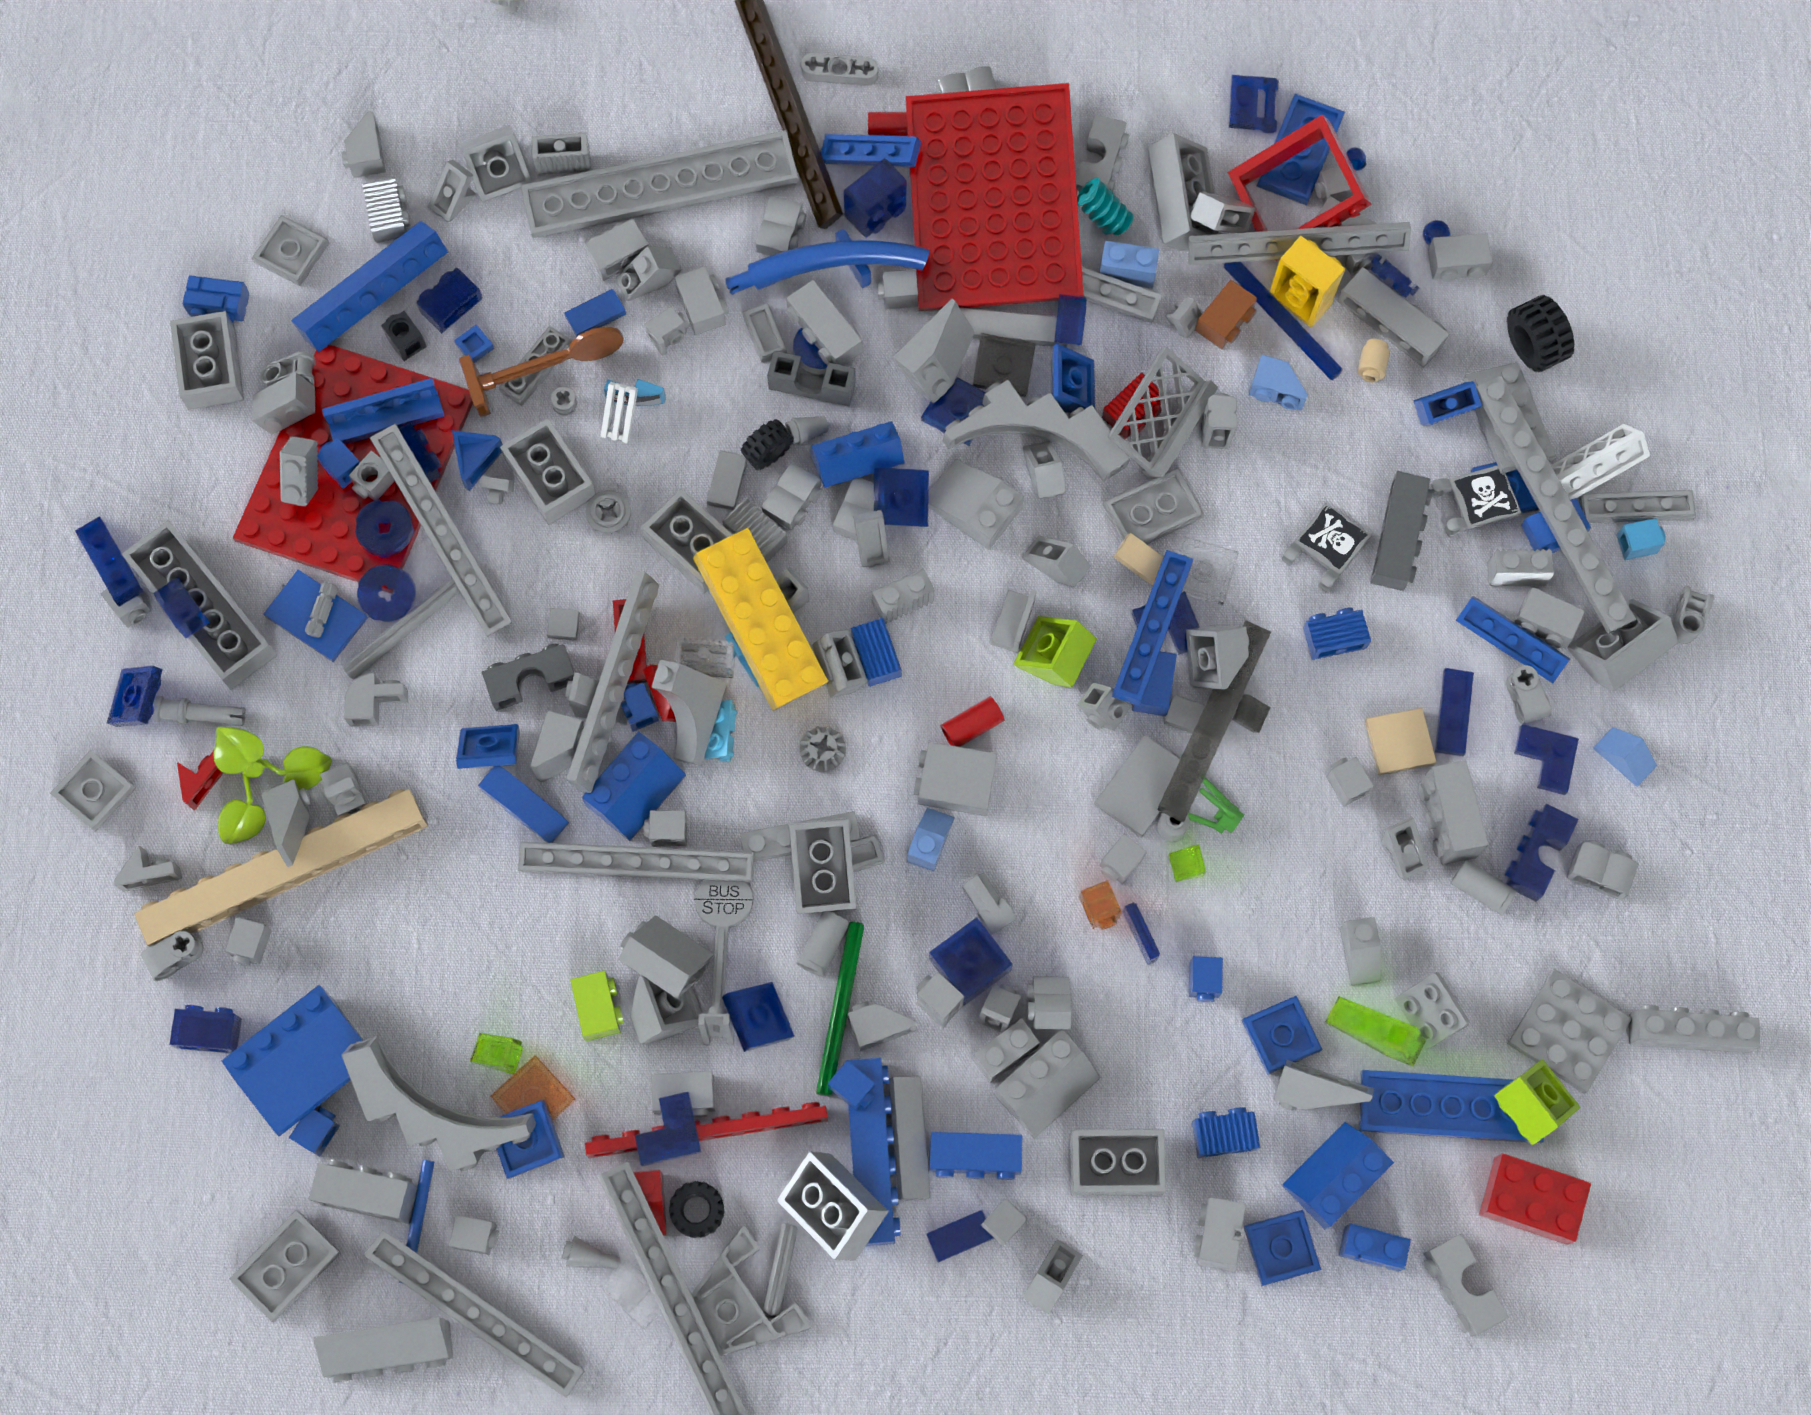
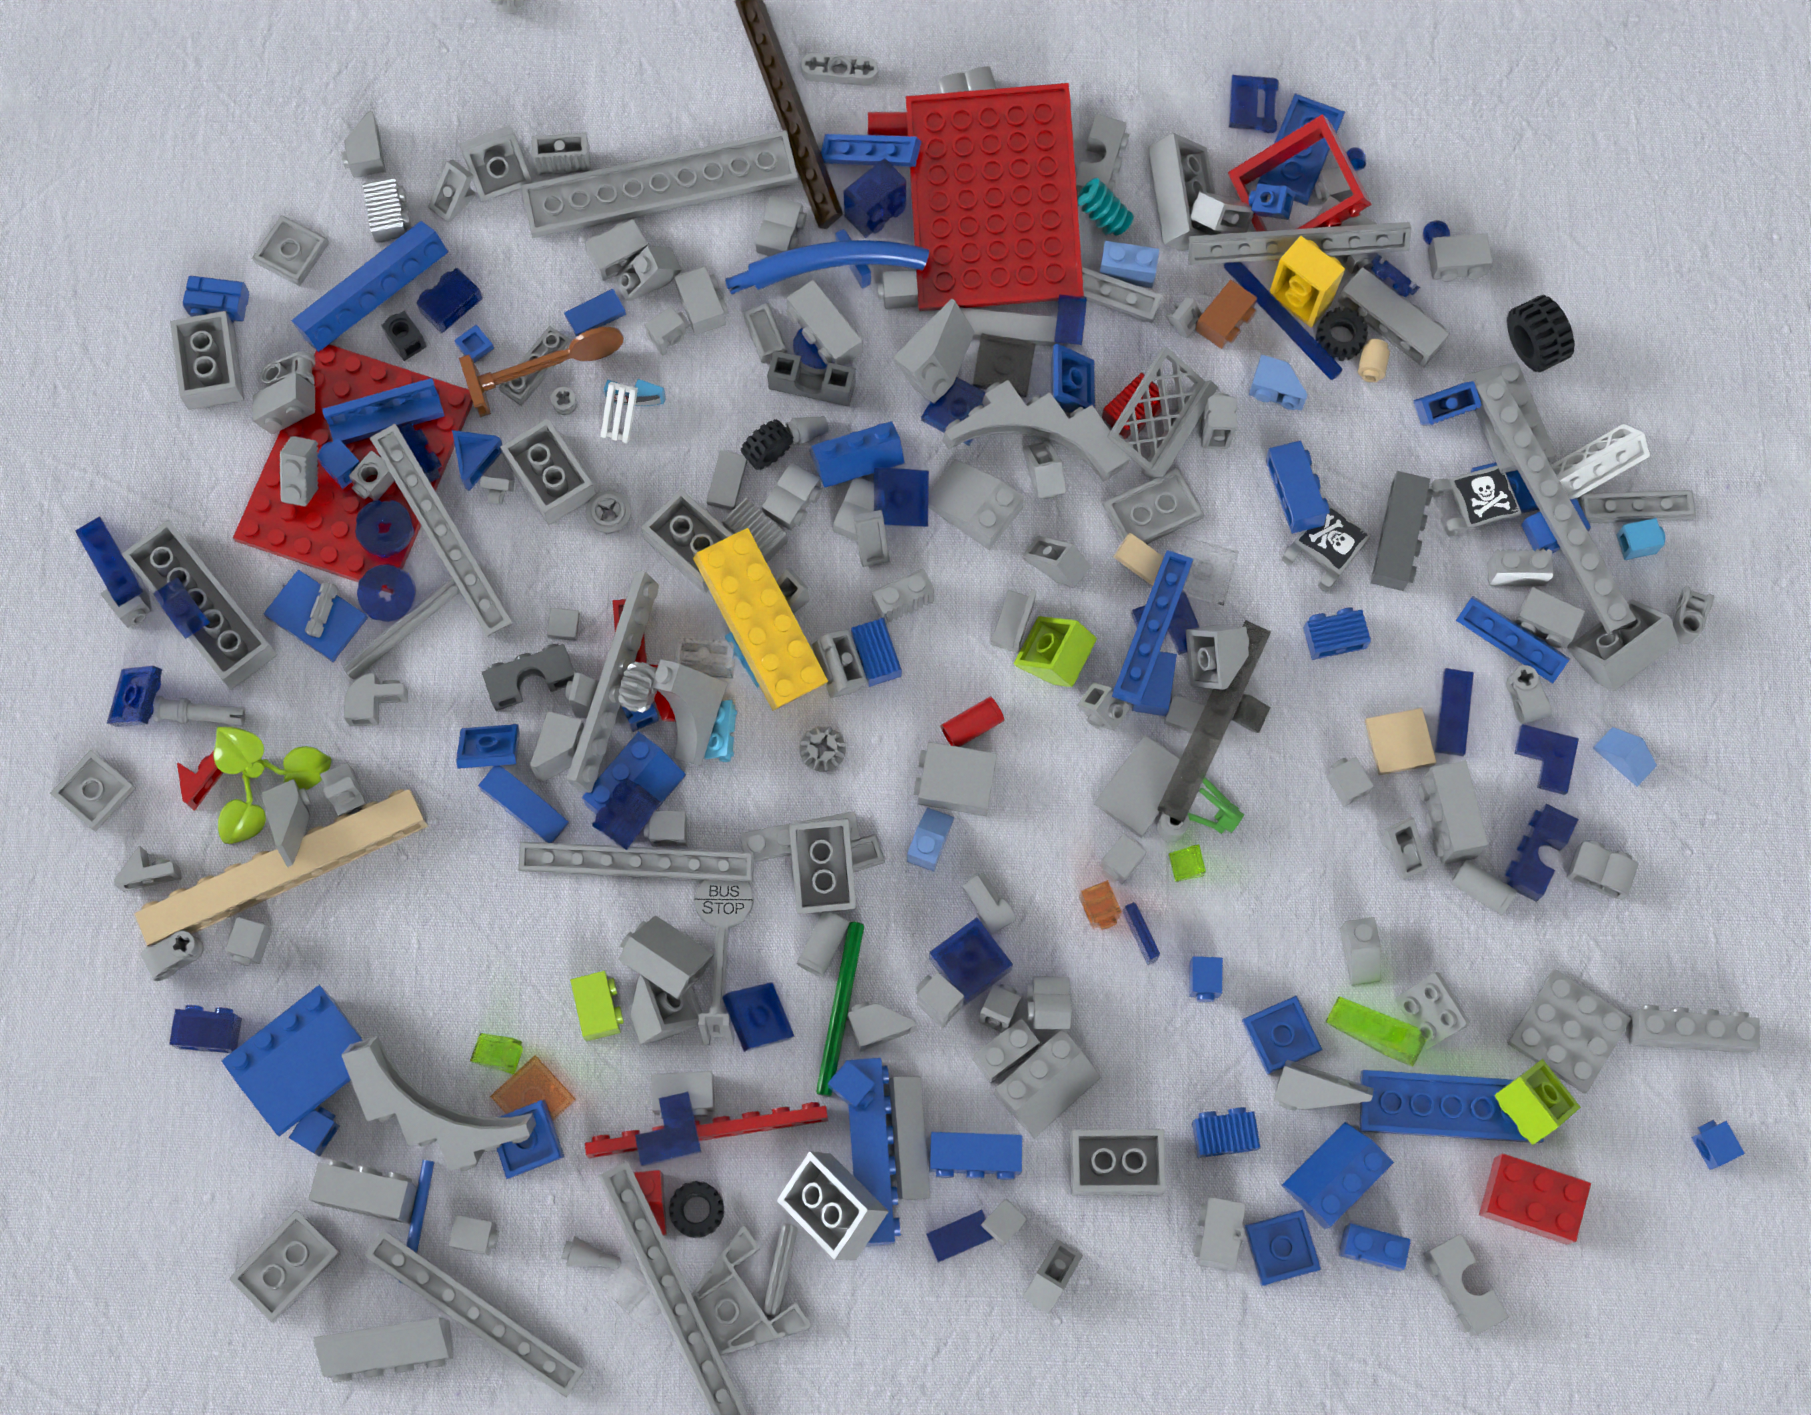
(625, 813): none -> clear blue brick
(636, 687): none -> light grey gear
(1277, 207): none -> blue brick
(1297, 486): none -> blue brick
(1349, 321): none -> black tyre
(1717, 1144): none -> blue brick

